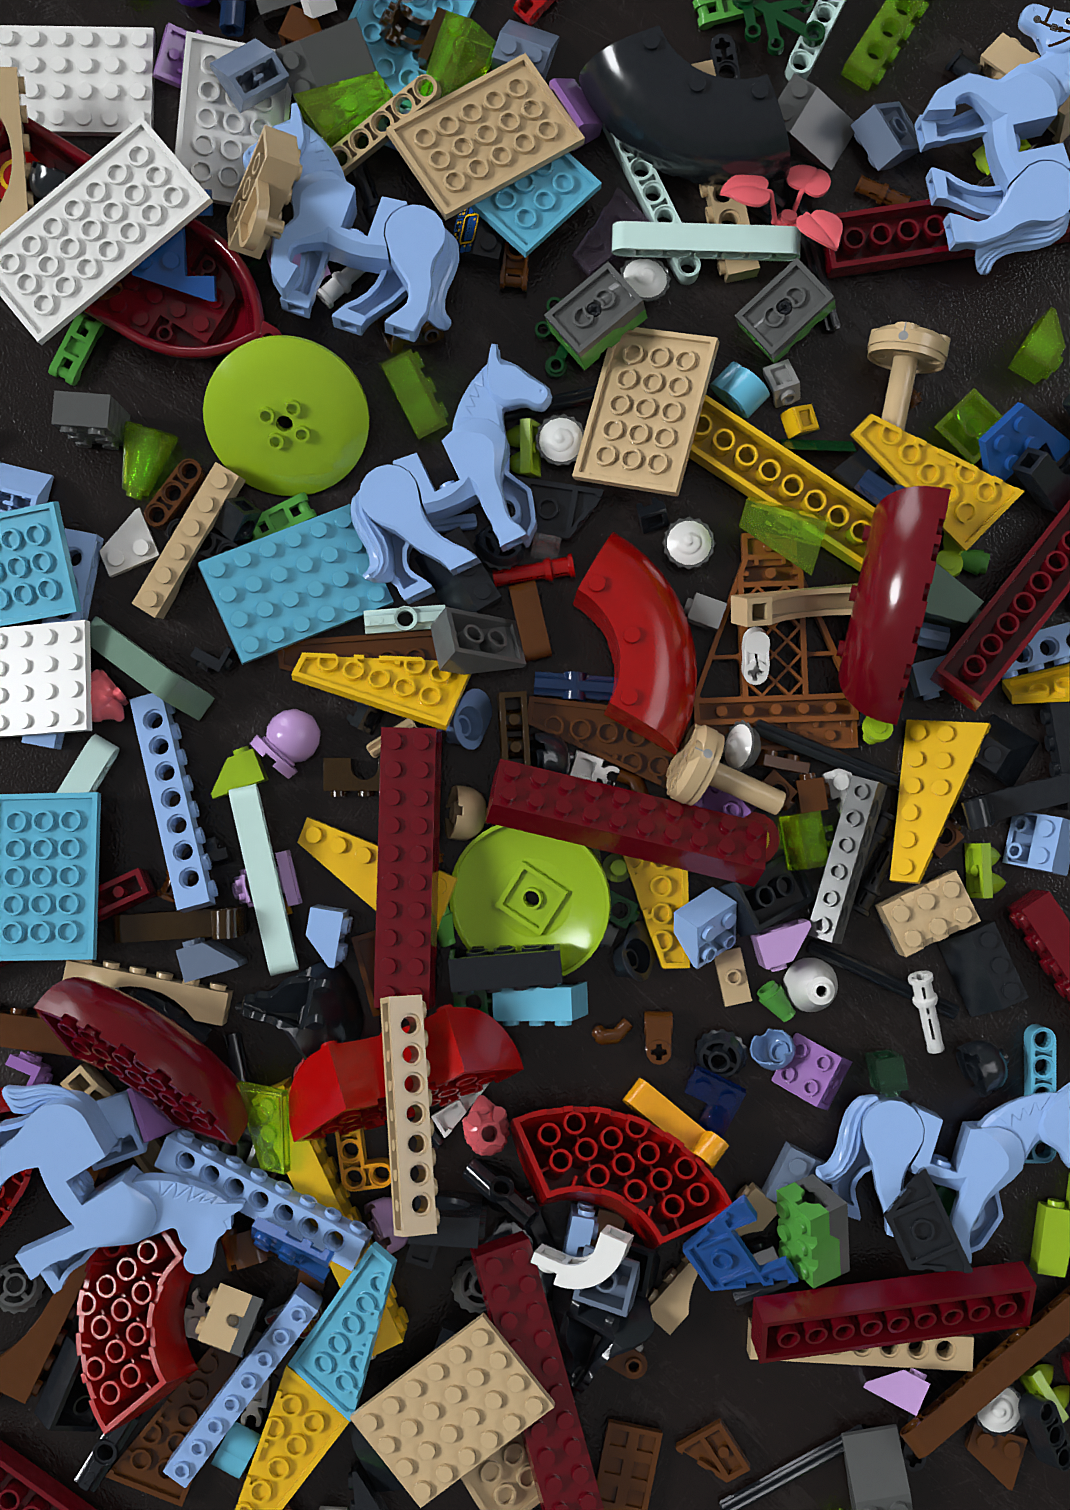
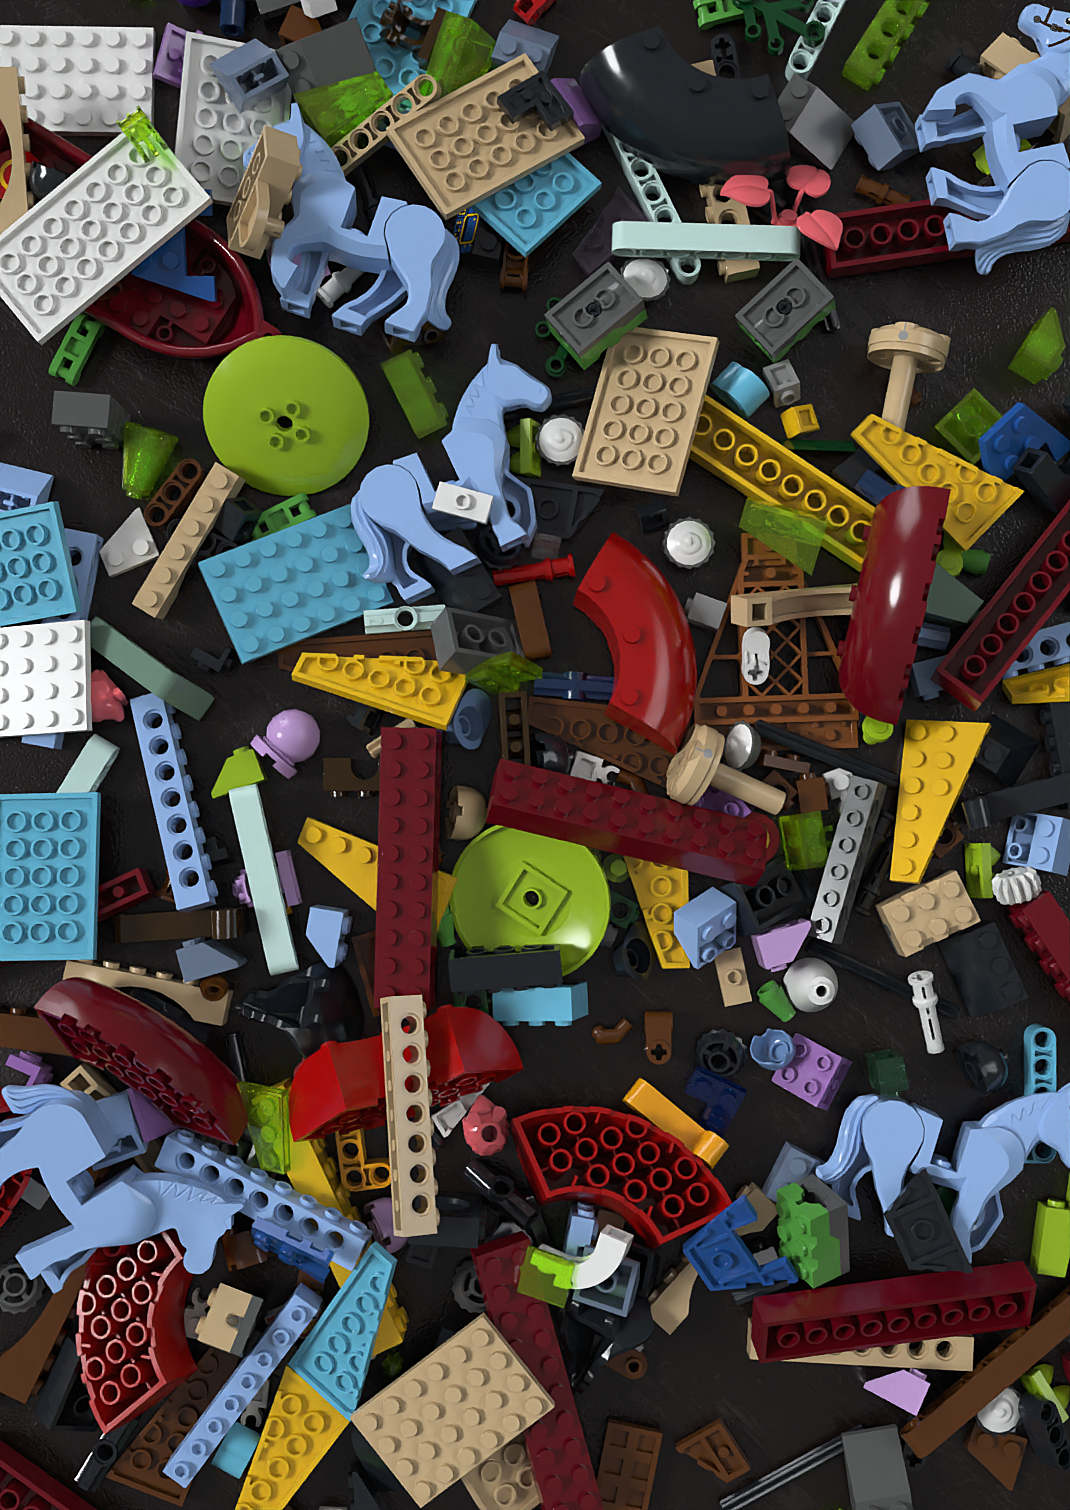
(35, 1194): none -> white sticker
(140, 131): none -> clear neon green arm
(213, 987): none -> reddish brown plate
(393, 1364): none -> clear neon green plate
(463, 502): none -> white plate
(503, 673): none -> clear neon green slope
(536, 95): none -> black plate
(546, 1276): none -> clear neon green piece
(1016, 885): none -> white gear

